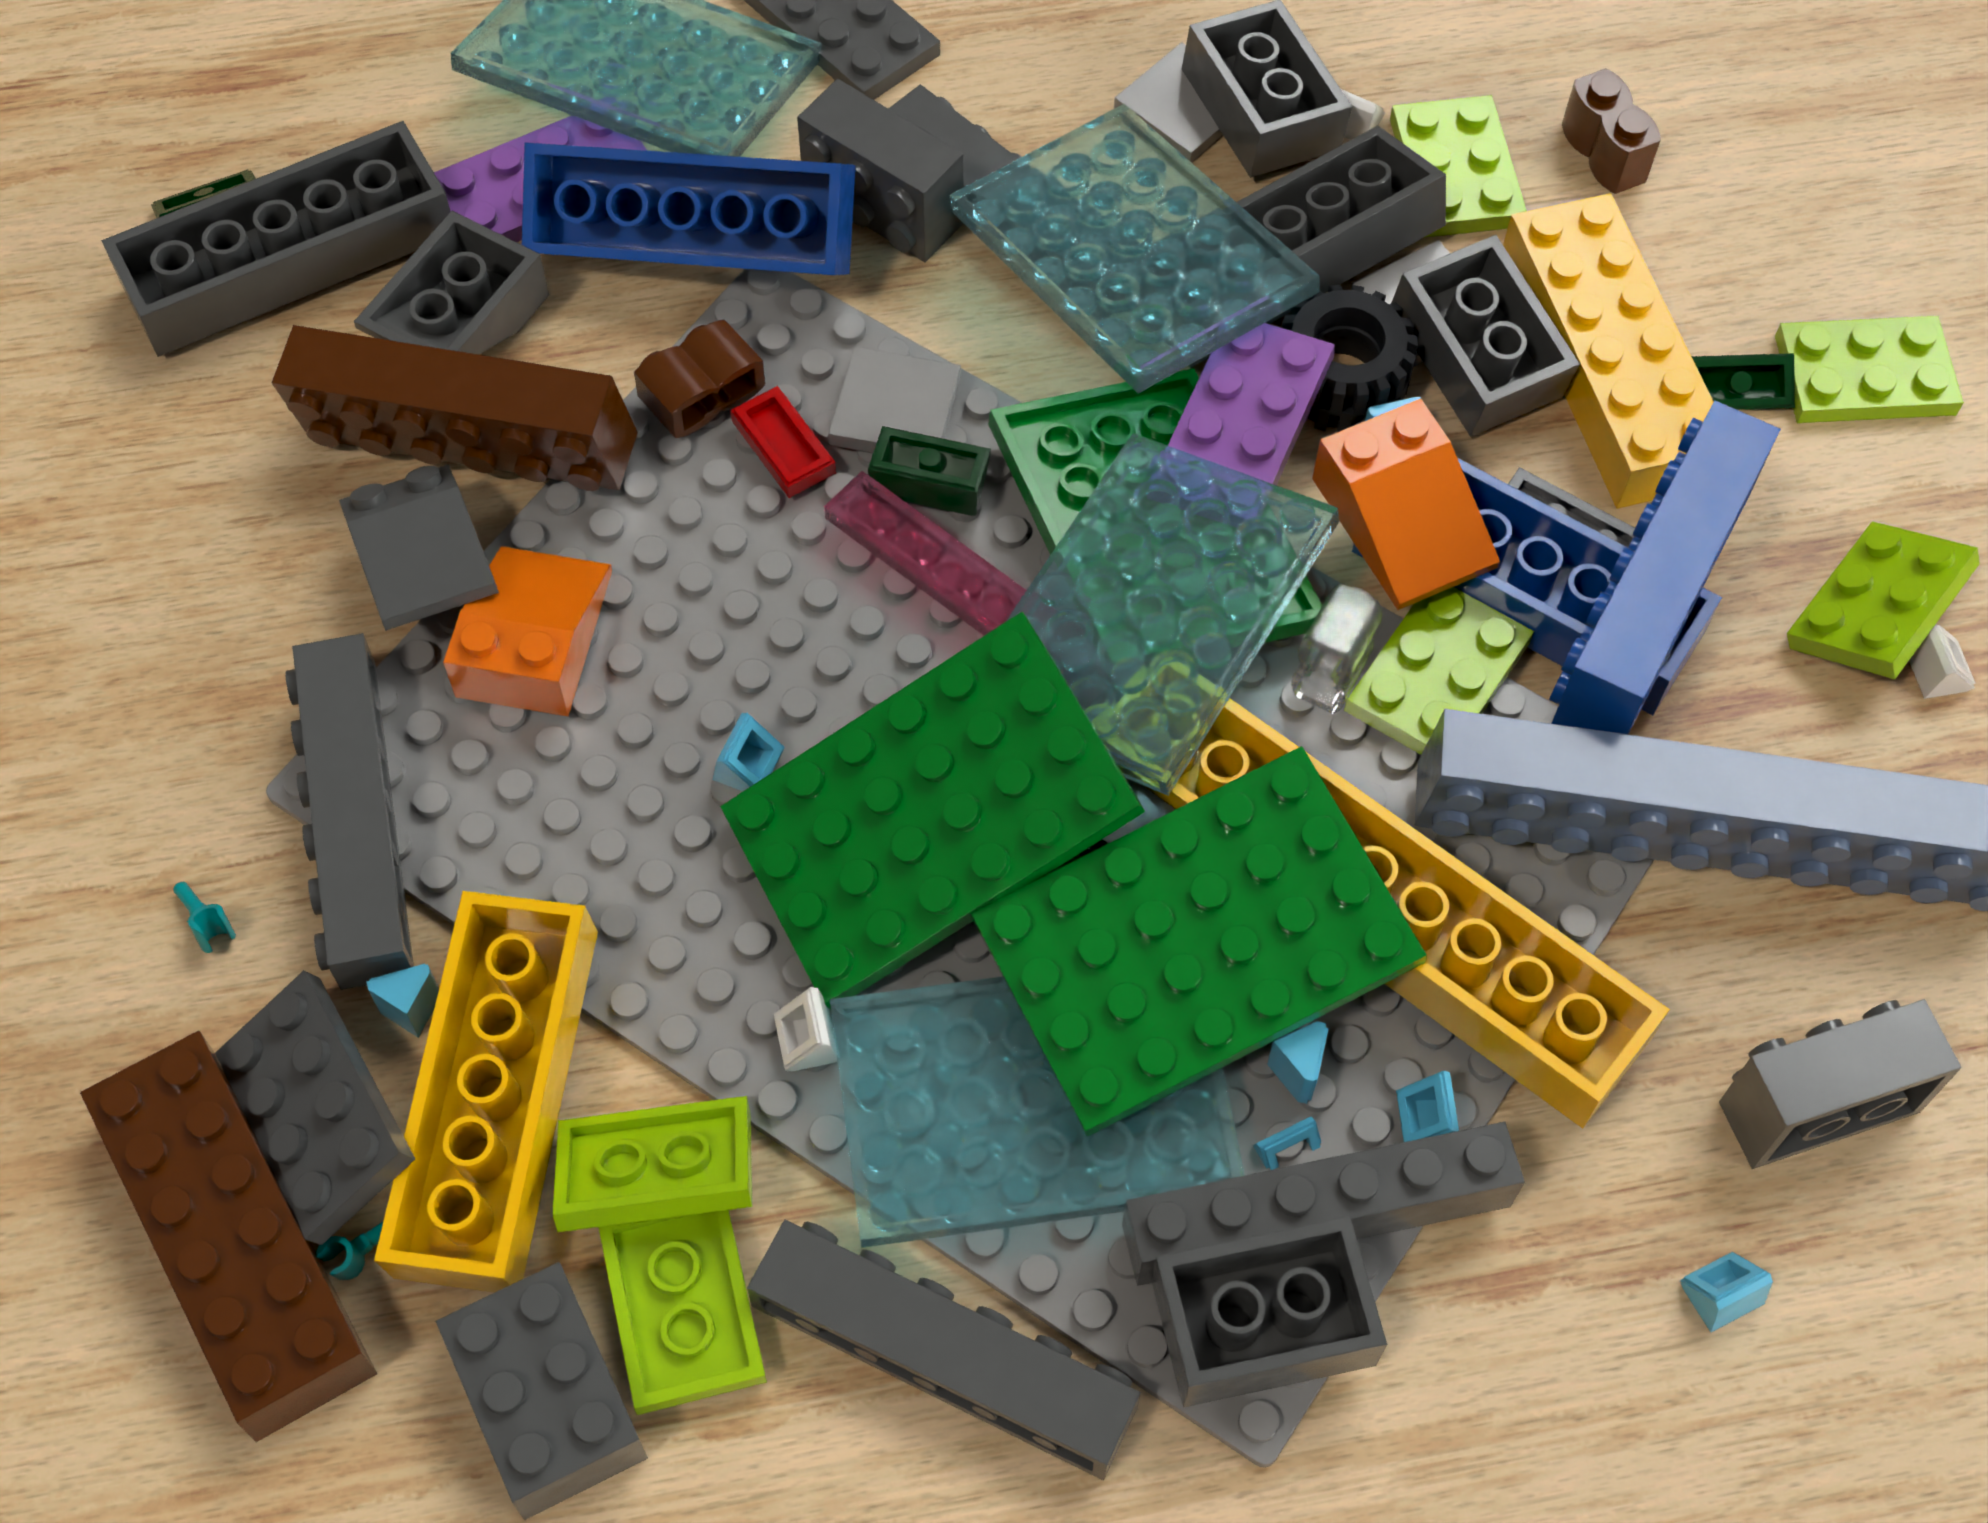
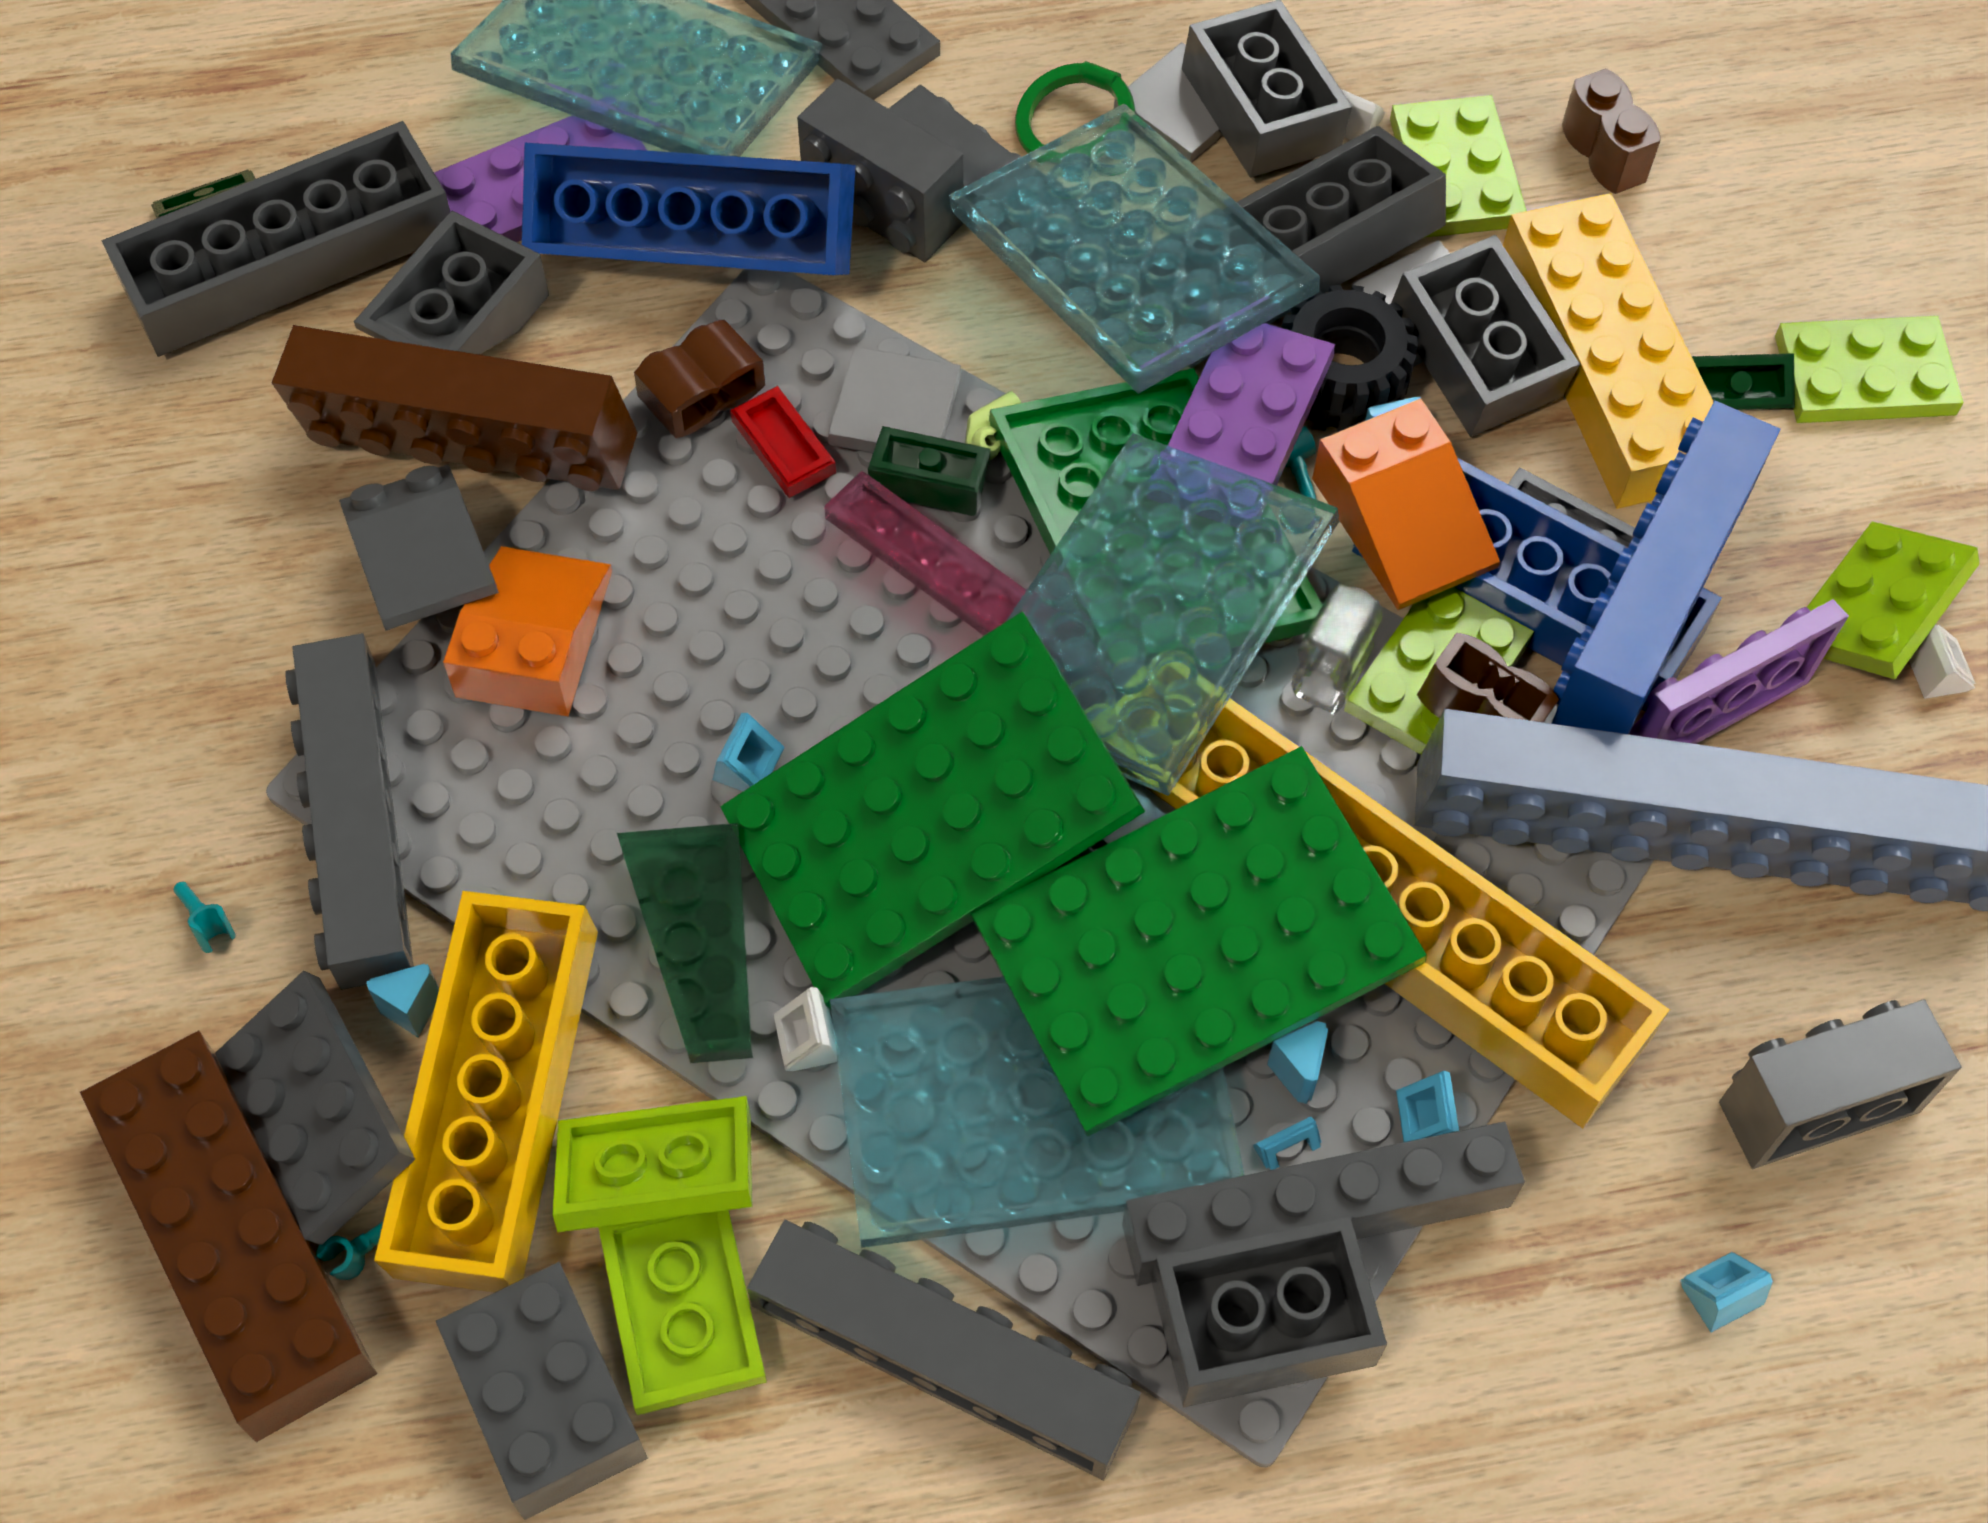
(696, 923): none -> clear green wing
(978, 425): none -> yellowish green arm
(1061, 76): none -> green piece
(1303, 449): none -> teal hand
(1477, 680): none -> reddish brown brick
(1744, 681): none -> medium lavender plate

